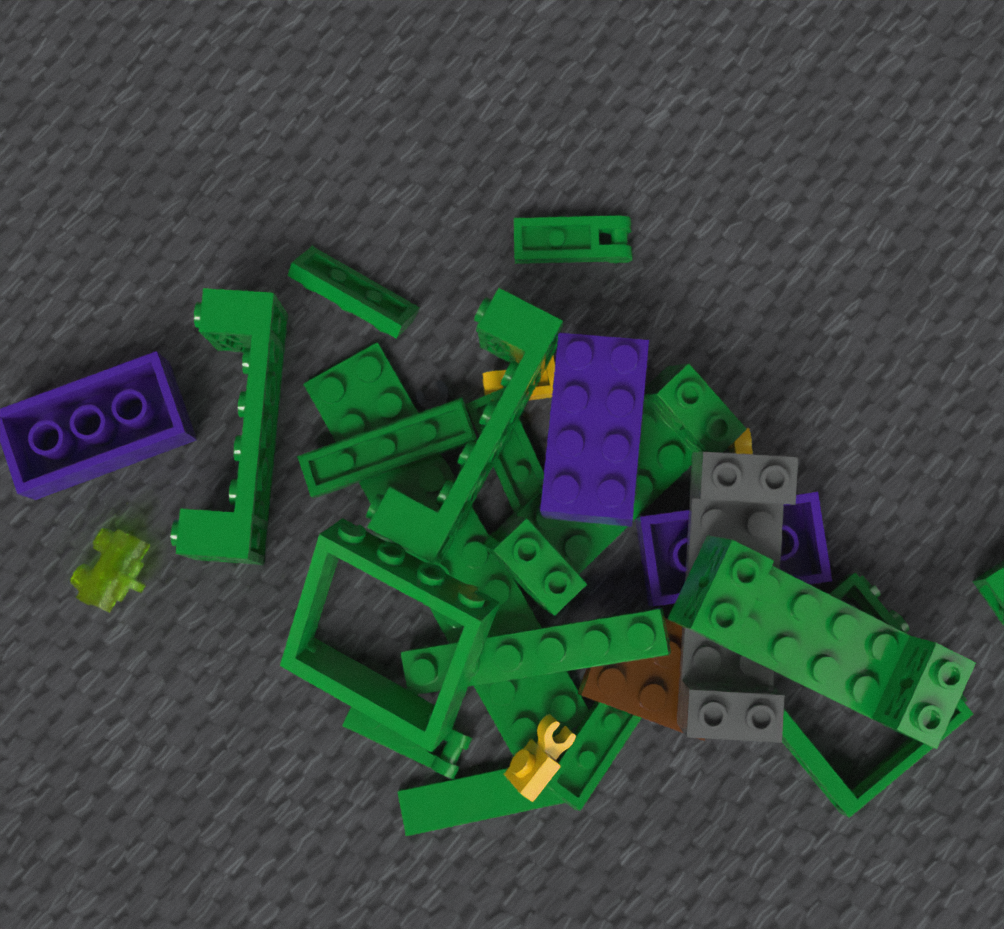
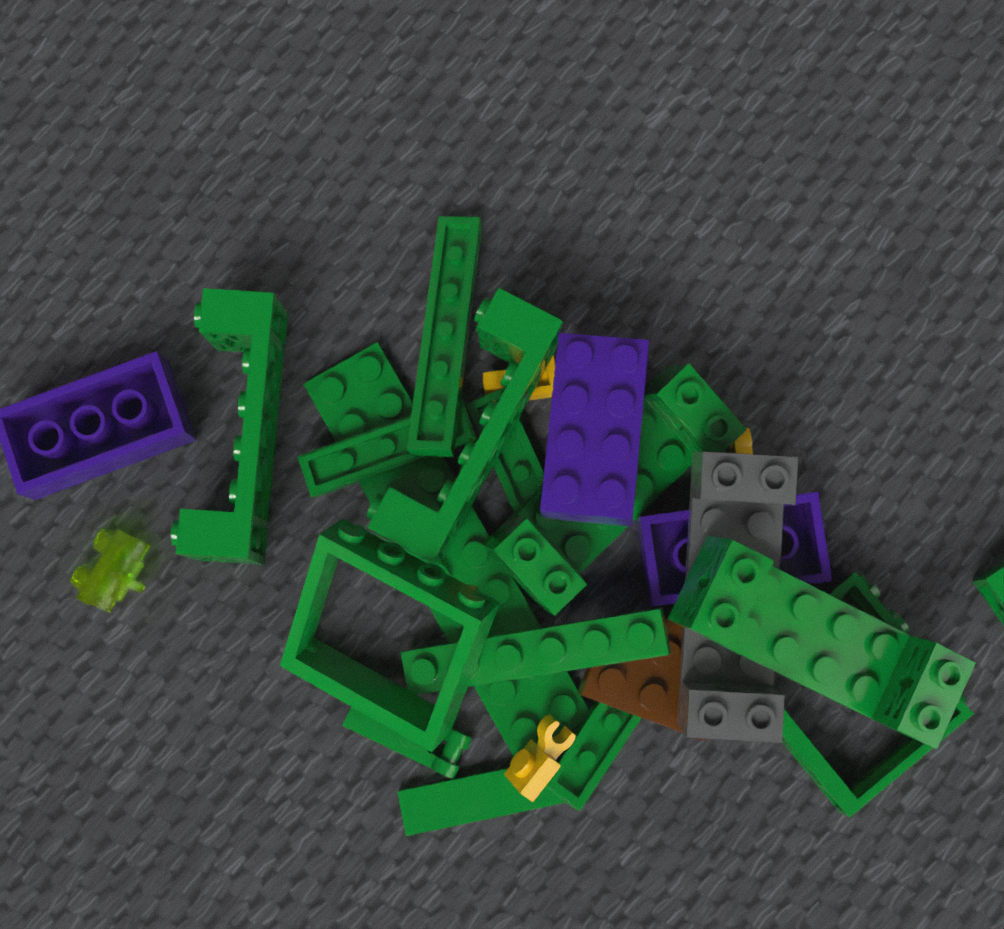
(353, 292): green plate -> none
(445, 337): none -> green plate
(571, 239): green plate -> none

